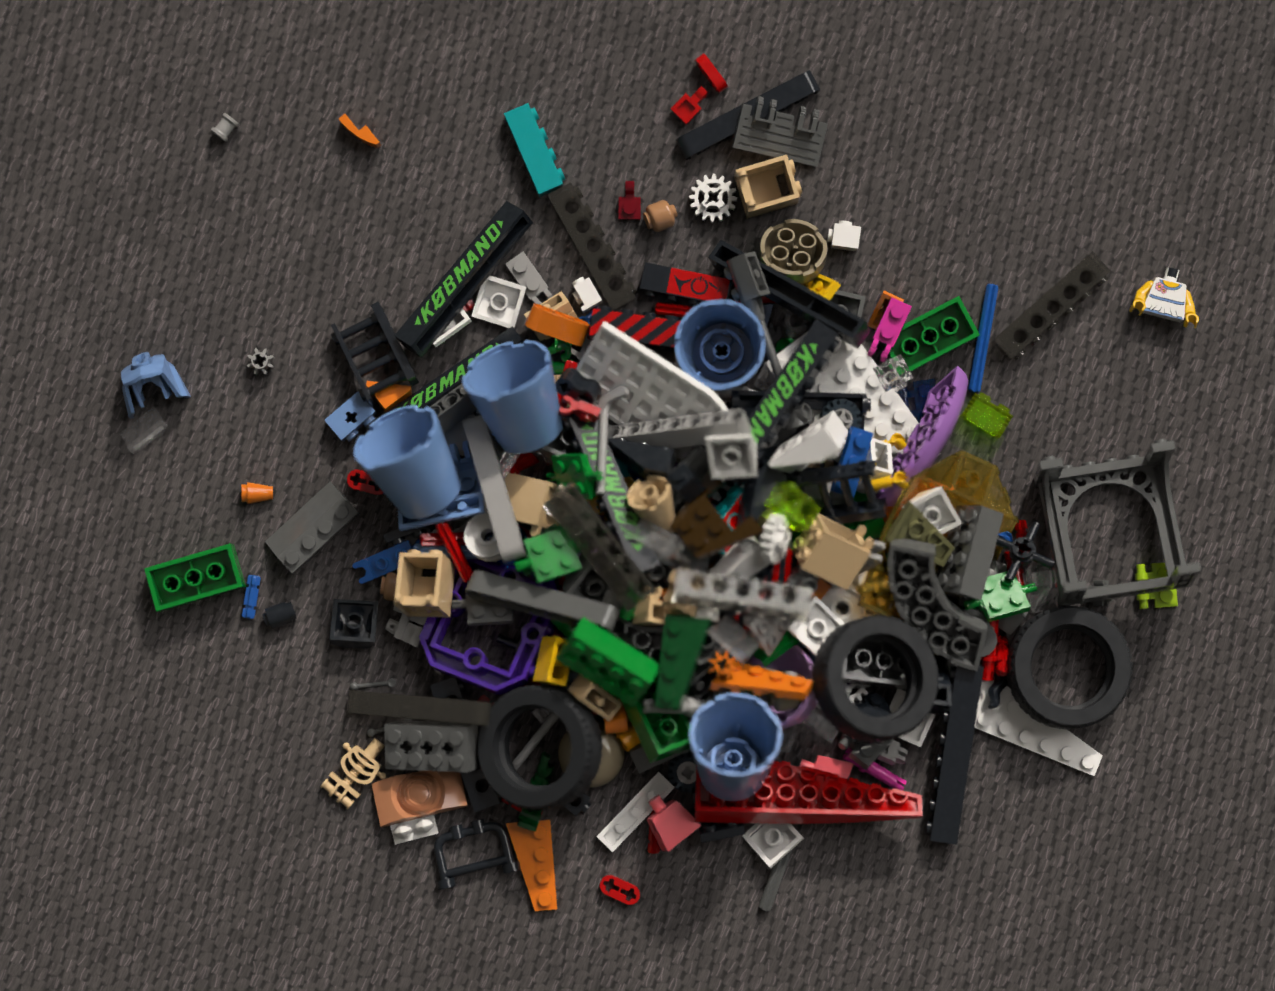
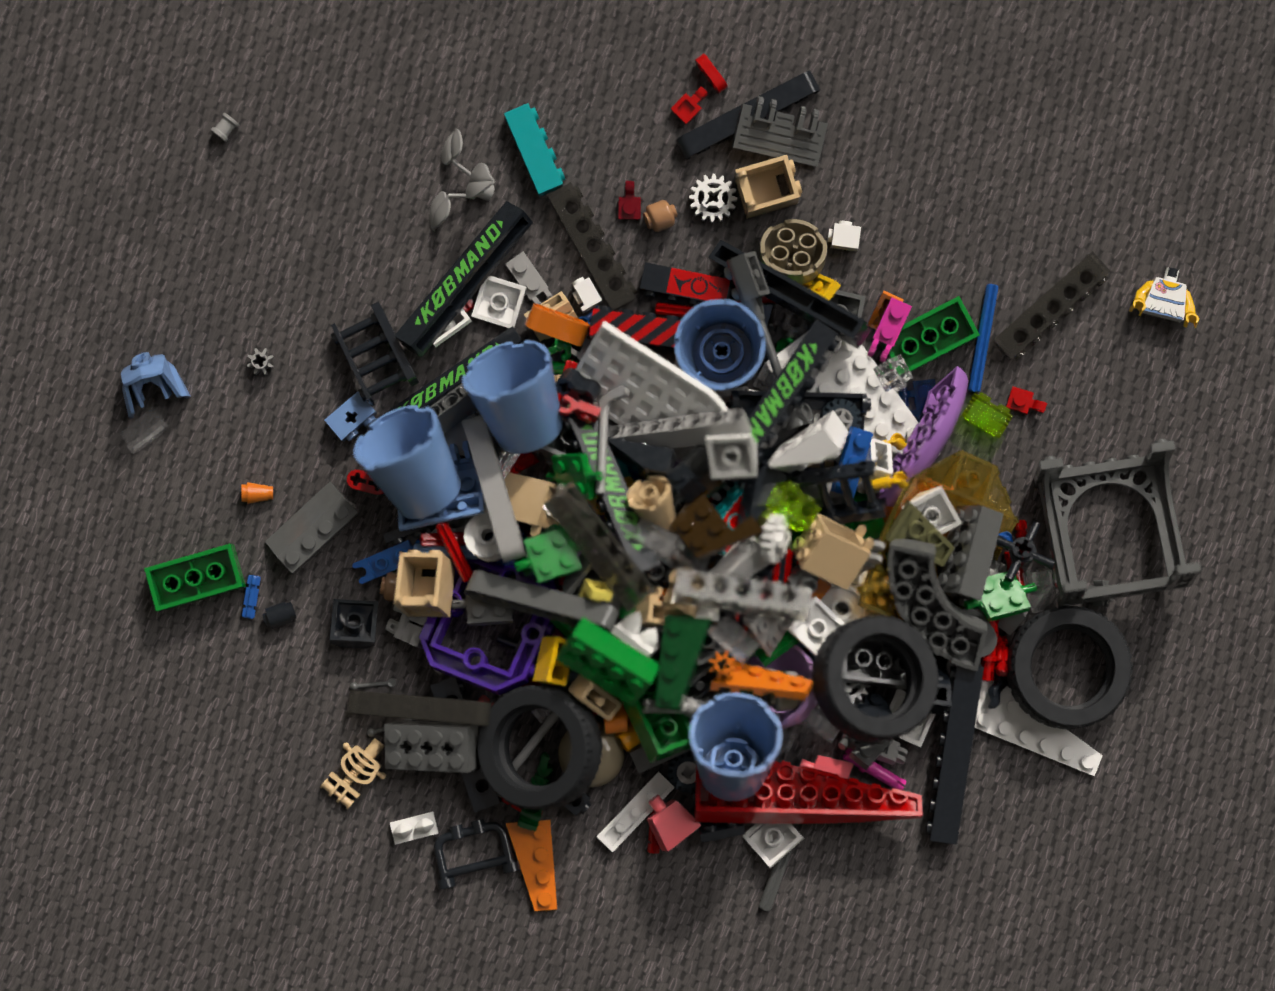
(363, 134): orange slope -> none
(391, 396): orange slope -> none
(418, 795): nougat slope -> none
(479, 185): none -> light grey plant
(595, 591): none -> light yellow bracket
(617, 894): red beam -> none
(629, 633): none -> white tile
(1021, 401): none -> red plate
(1161, 599): lime plate -> none

